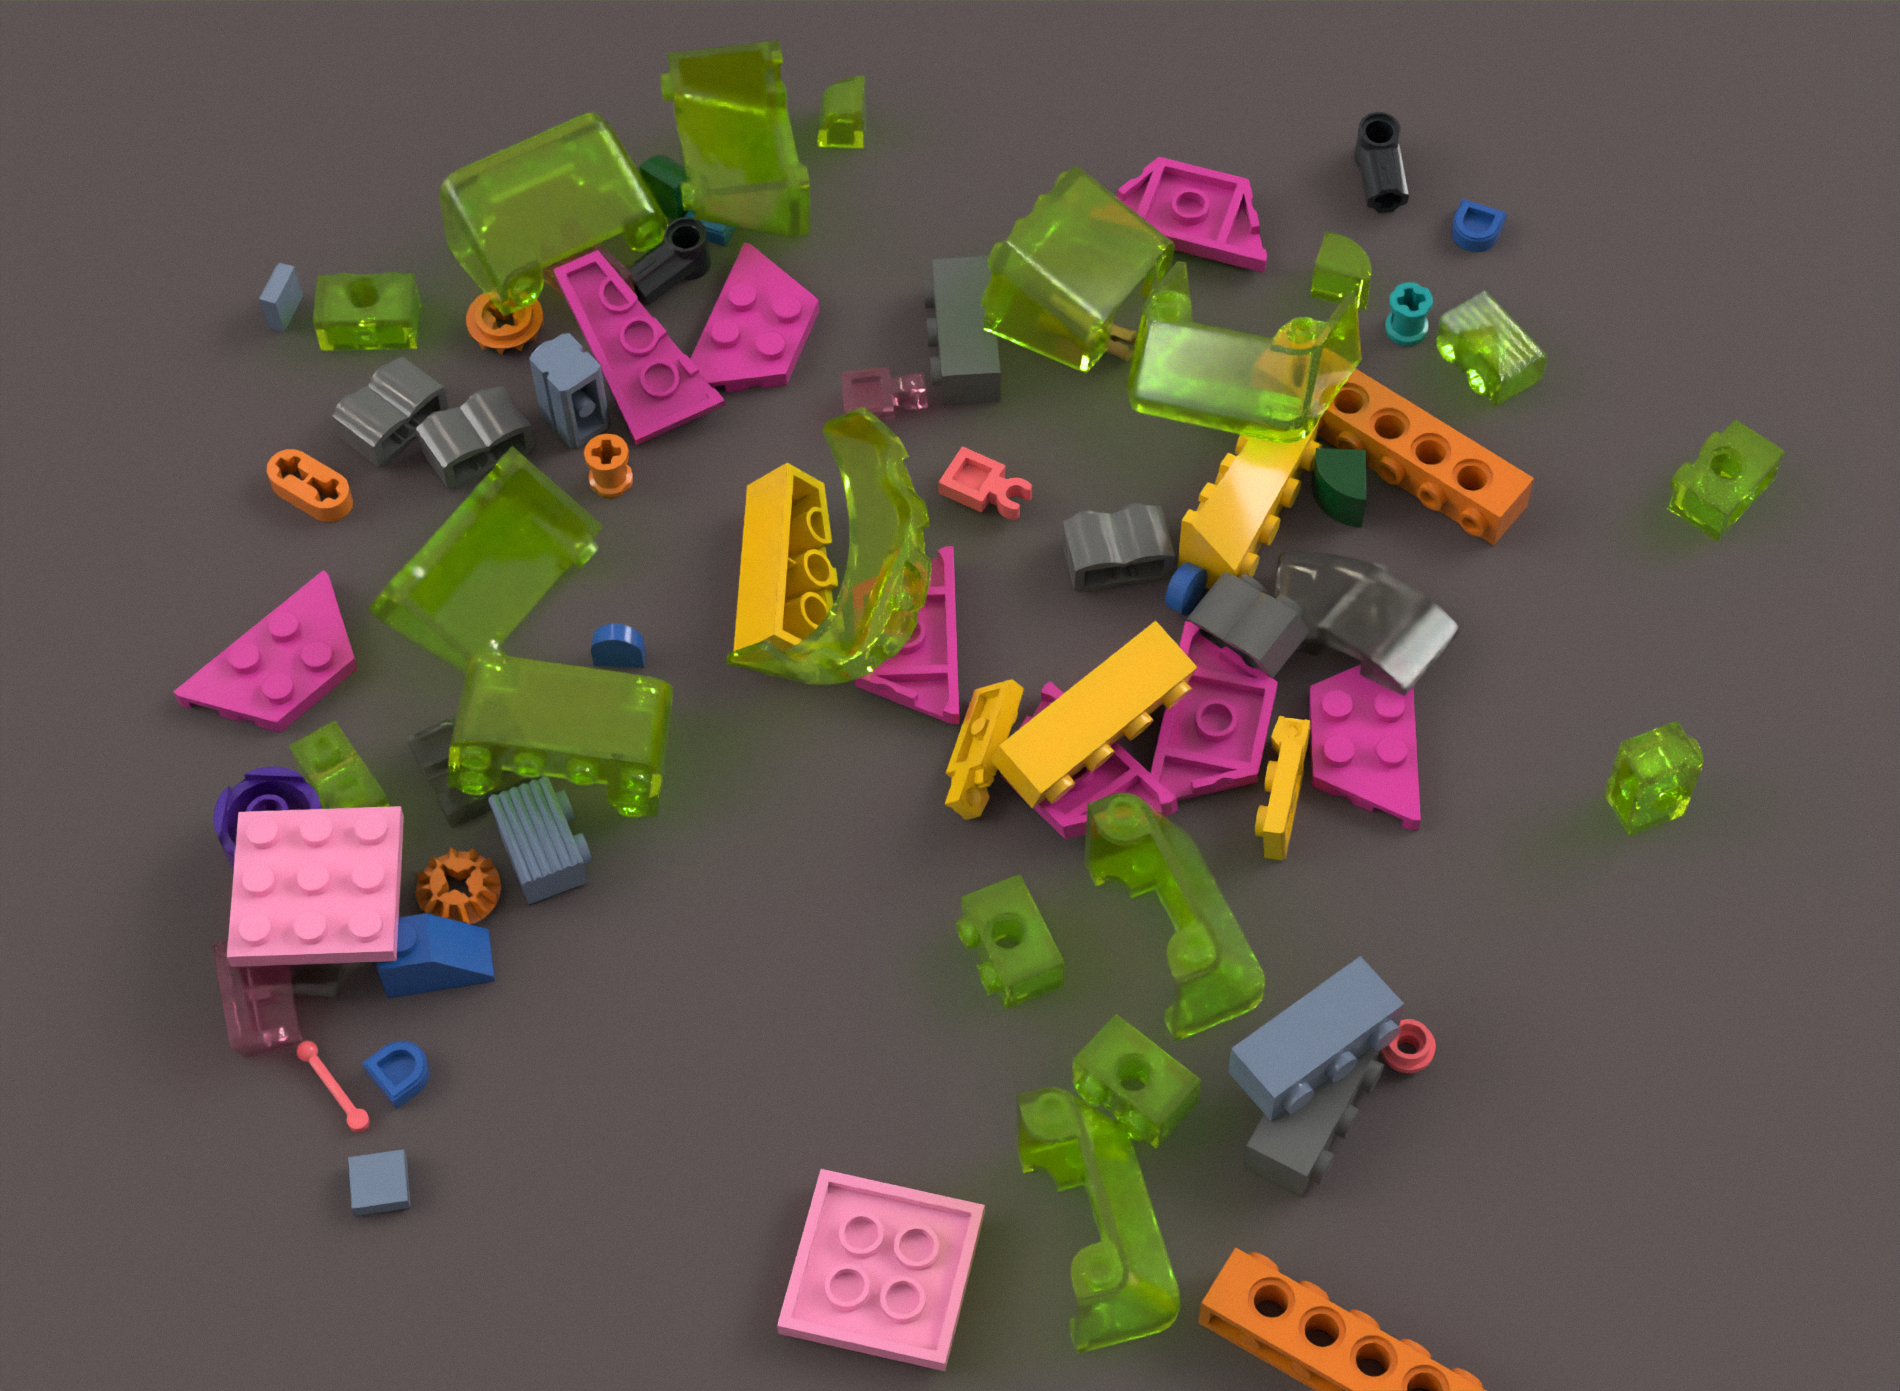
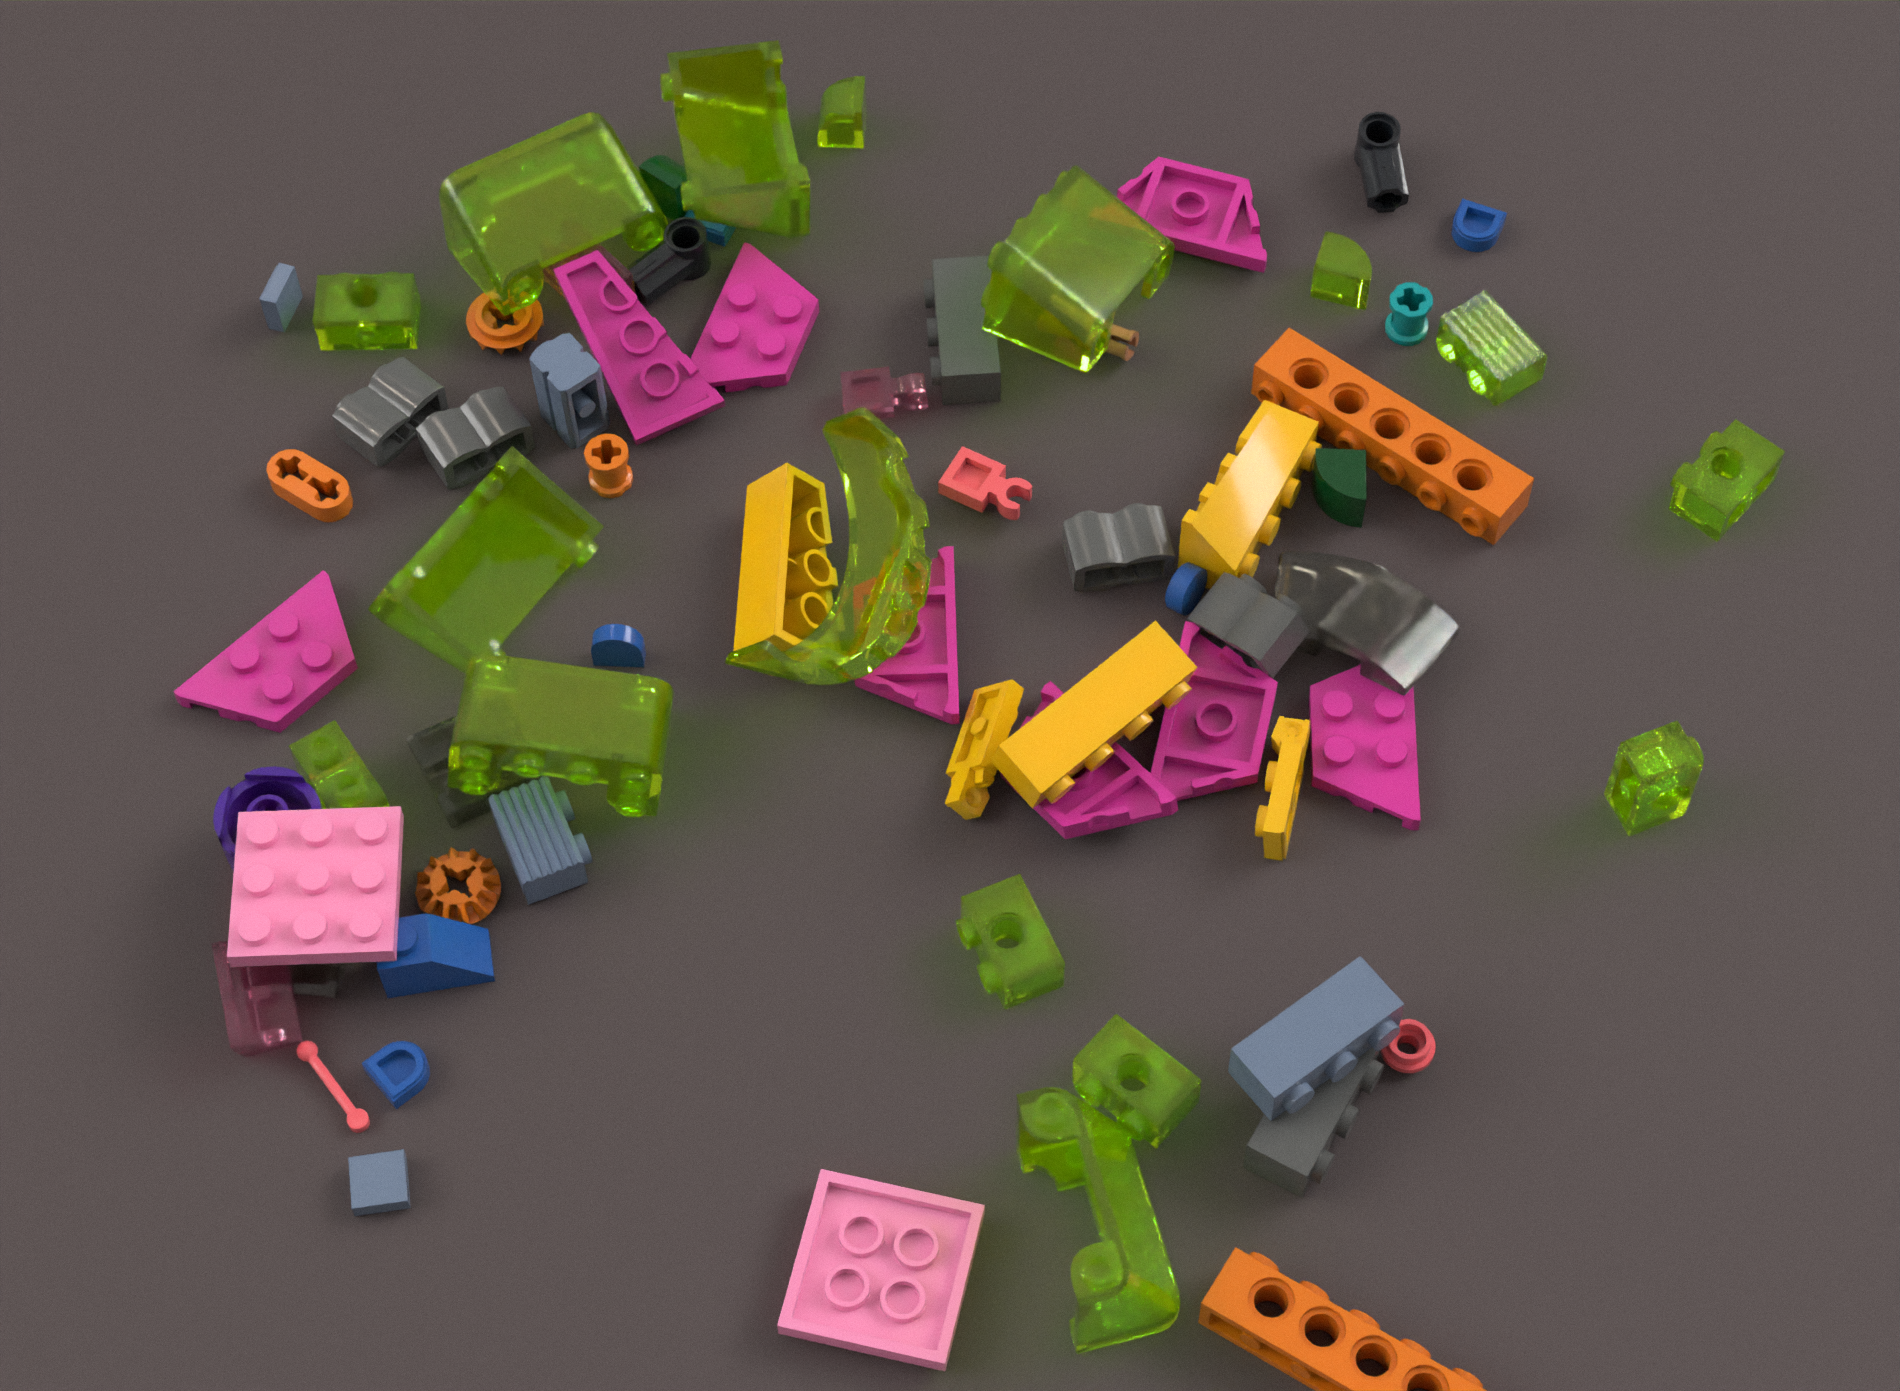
(1209, 952): clear neon green windscreen -> none
(1235, 377): clear neon green windscreen -> none

